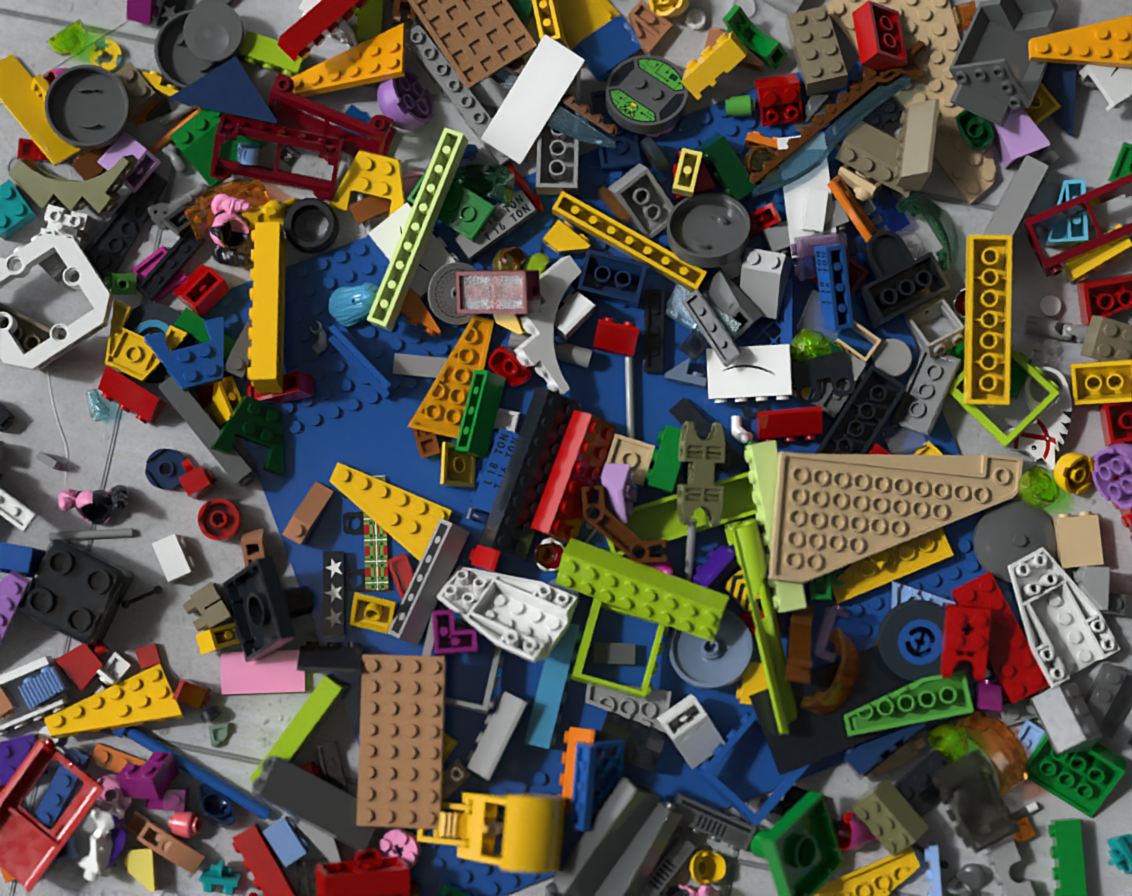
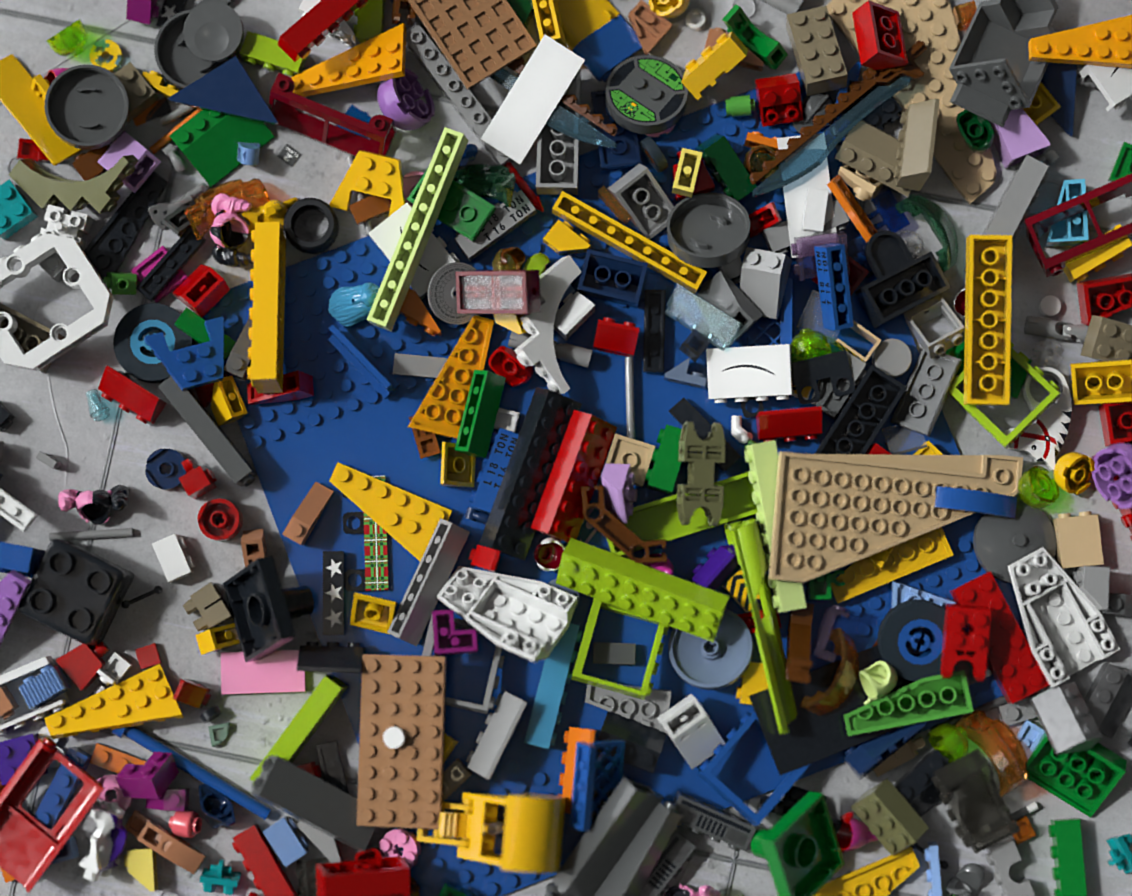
(129, 351): yellow wing -> none
(258, 424): dark green wing -> none
(322, 340): light grey arm -> none
(328, 147): dark red windscreen -> none
(394, 737): none -> white tile
(401, 572): red tile -> none
(690, 549): light grey bar -> none
(707, 867): yellow piece -> none
(712, 328): tile -> none
(878, 680): none -> yellowish green piece
(975, 501): none -> blue slope
(988, 696): magenta slope -> none

